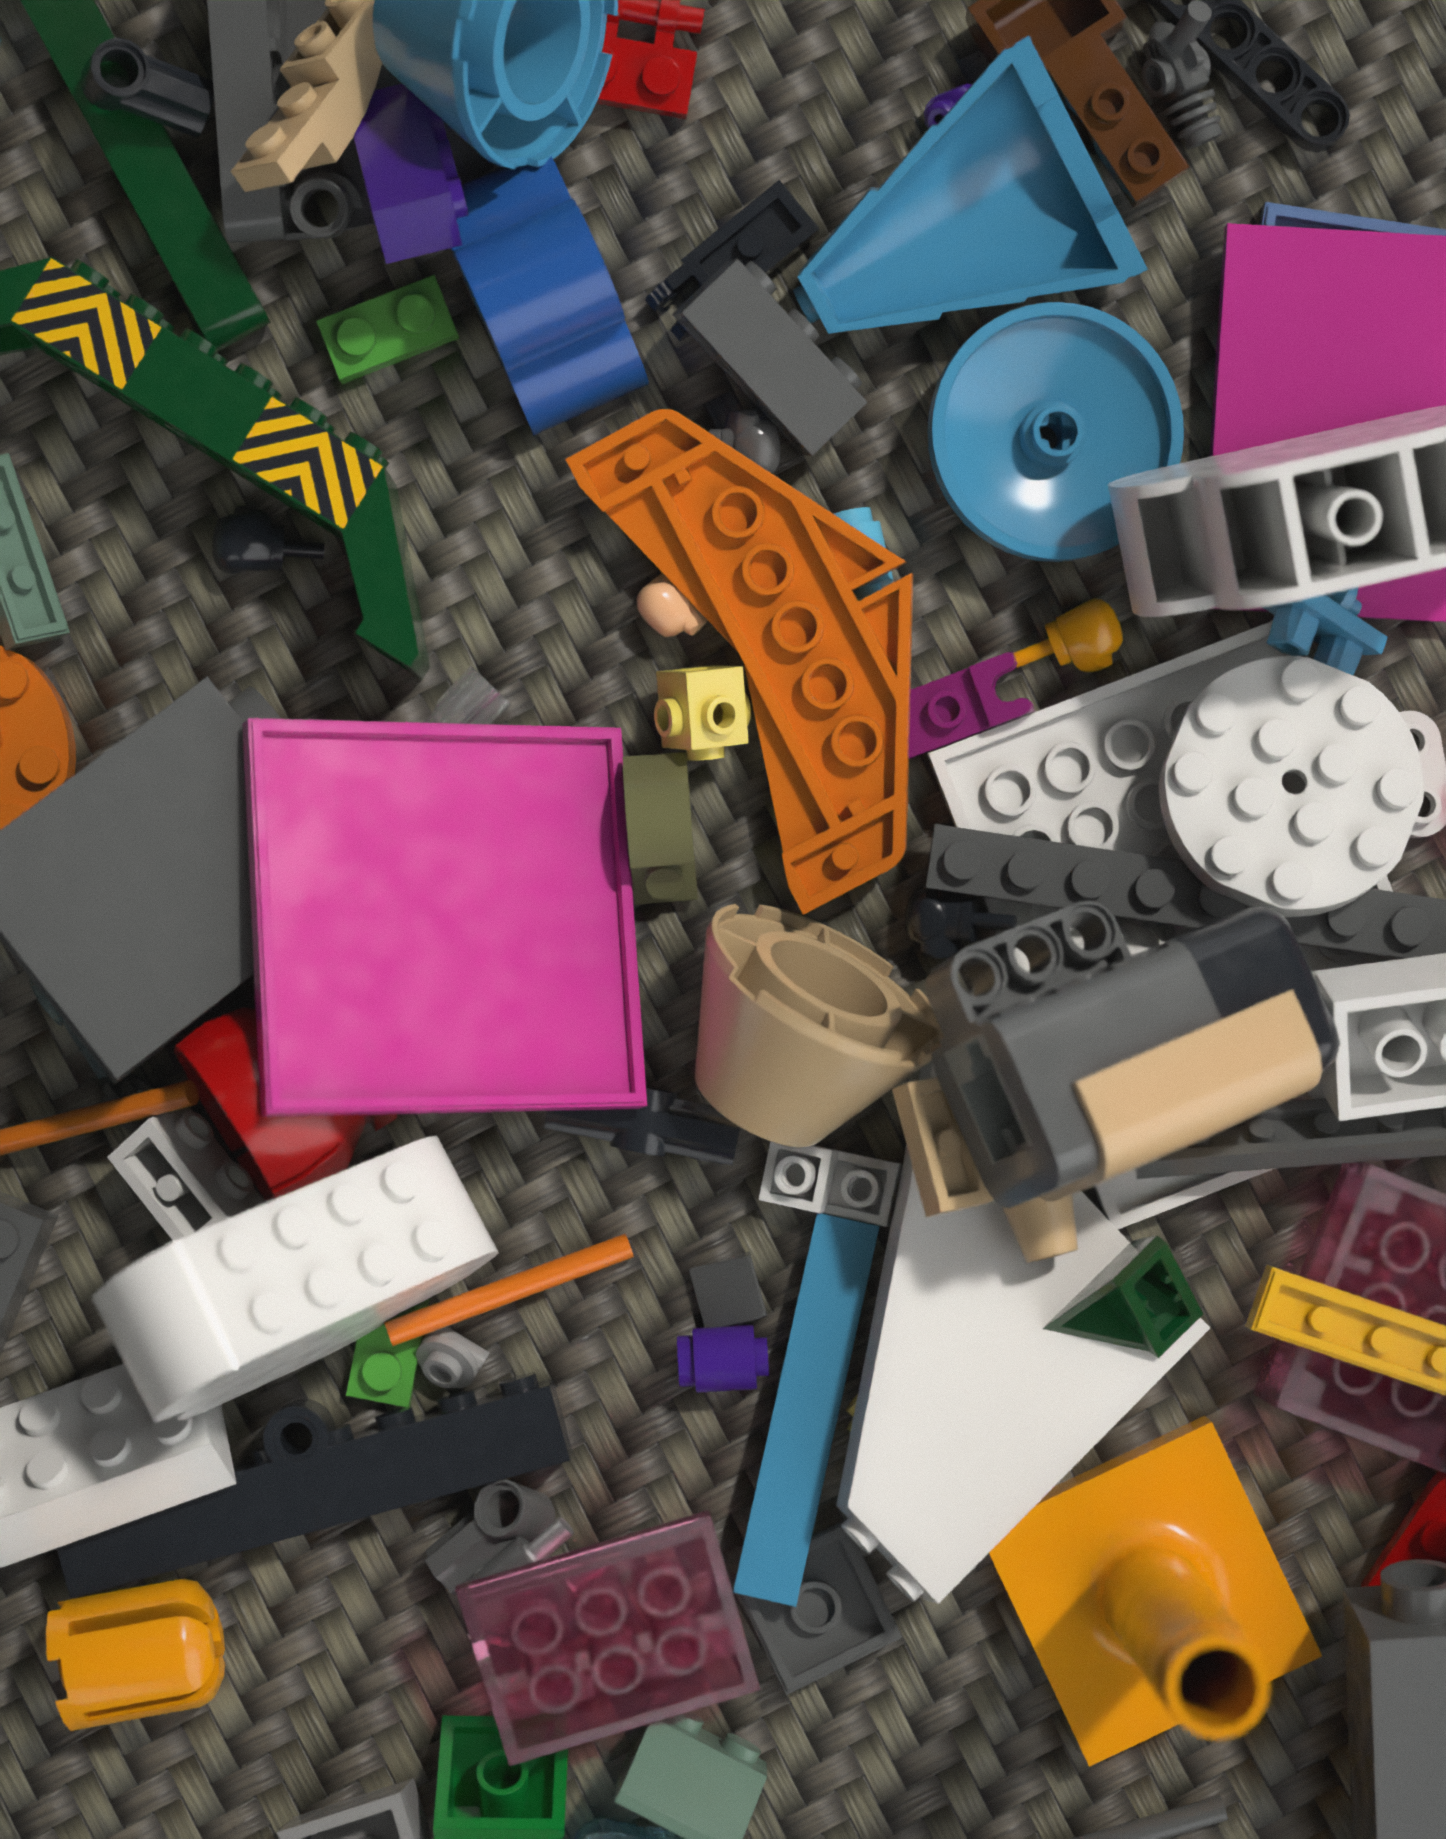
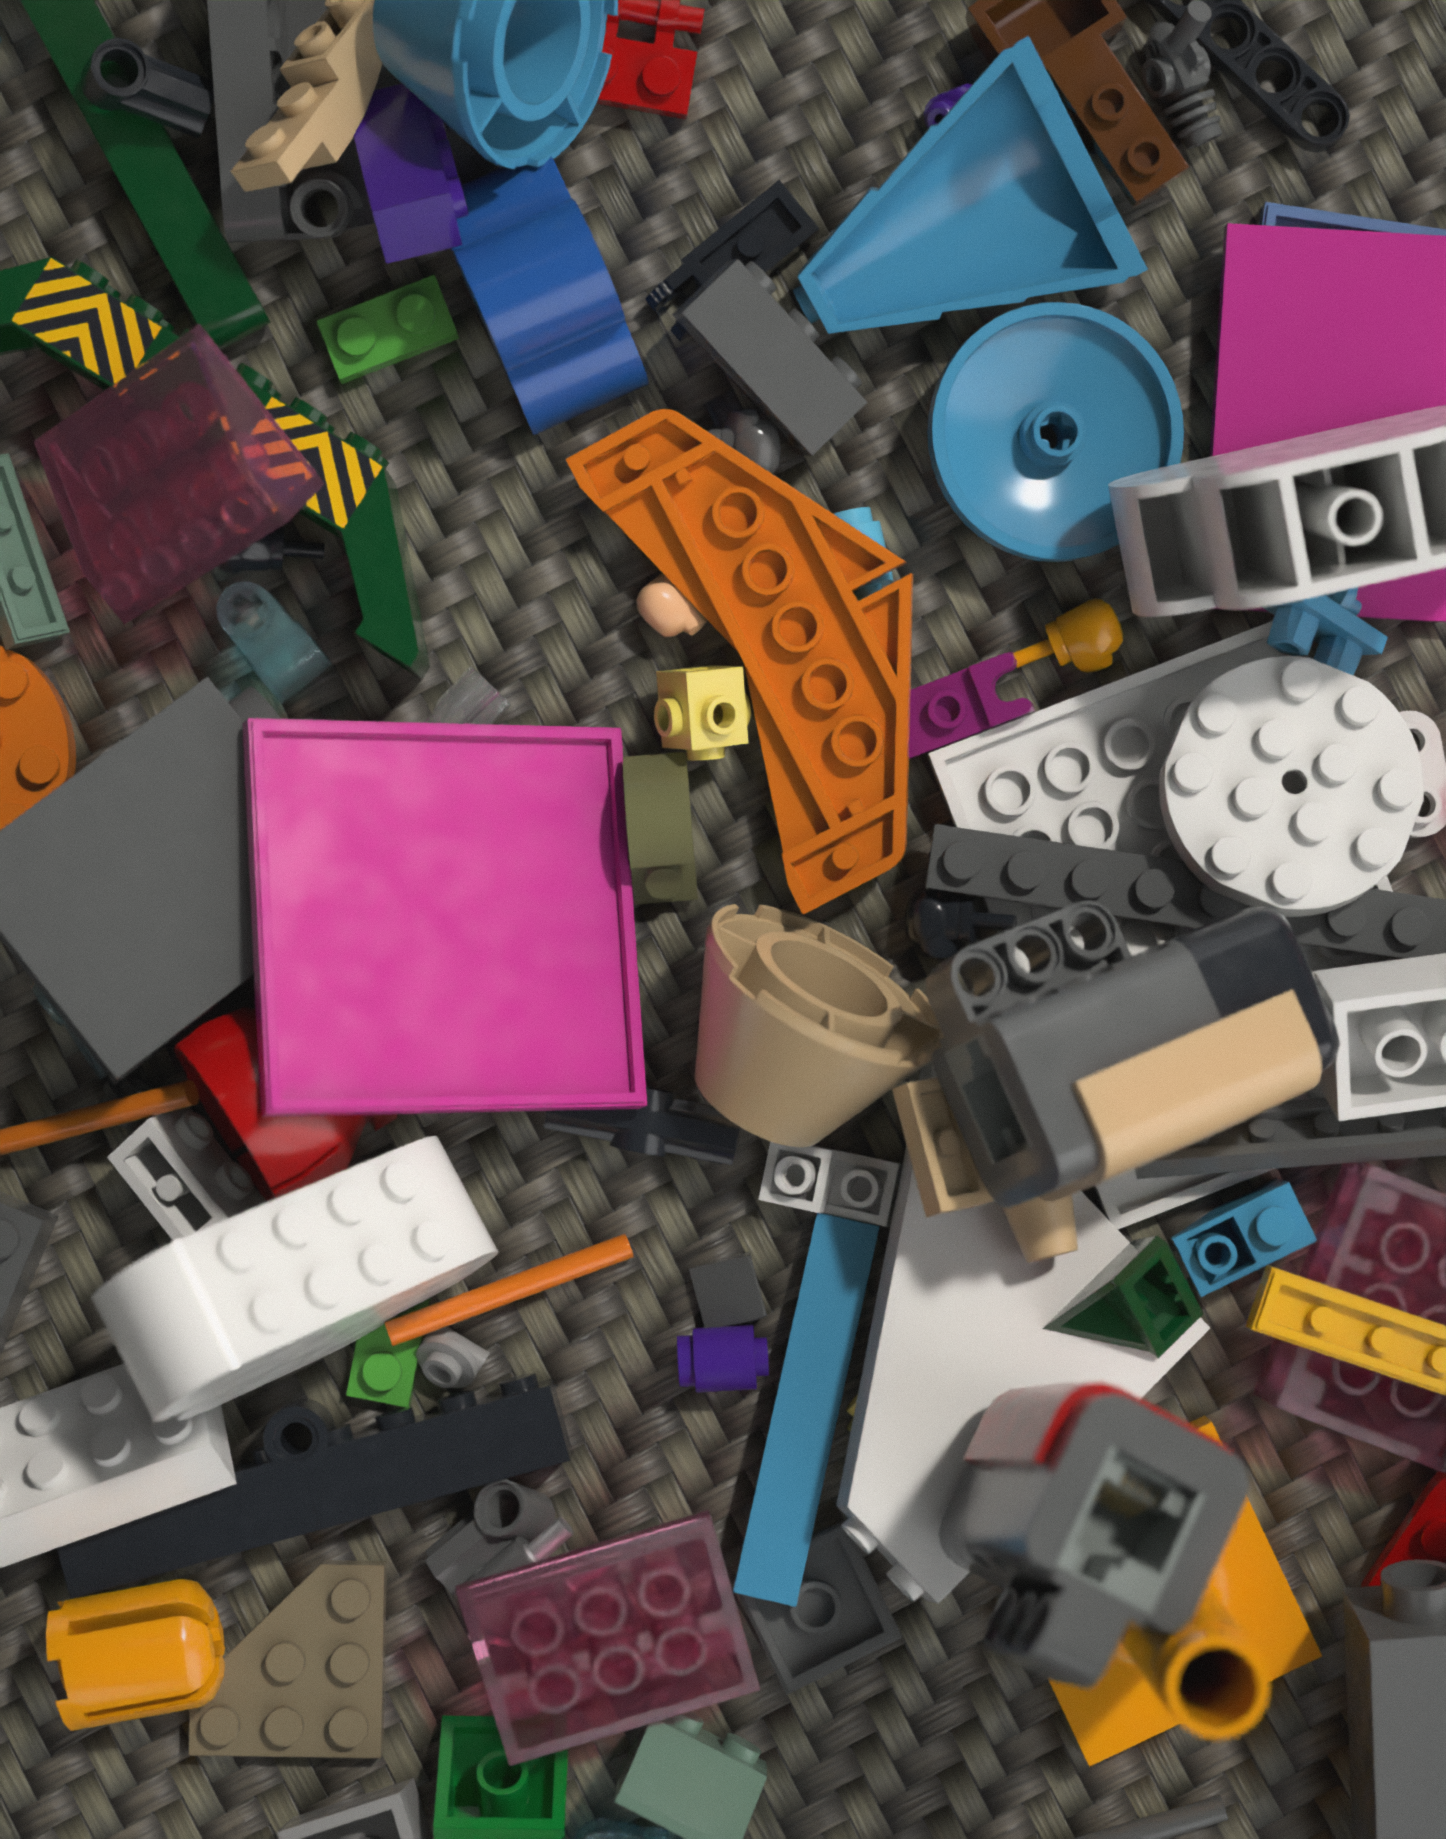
(171, 474): none -> clear pink slope
(275, 648): none -> clear light blue piece
(306, 1674): none -> dark tan plate
(1089, 1522): none -> dark grey piece
(1243, 1236): none -> dark azure slope

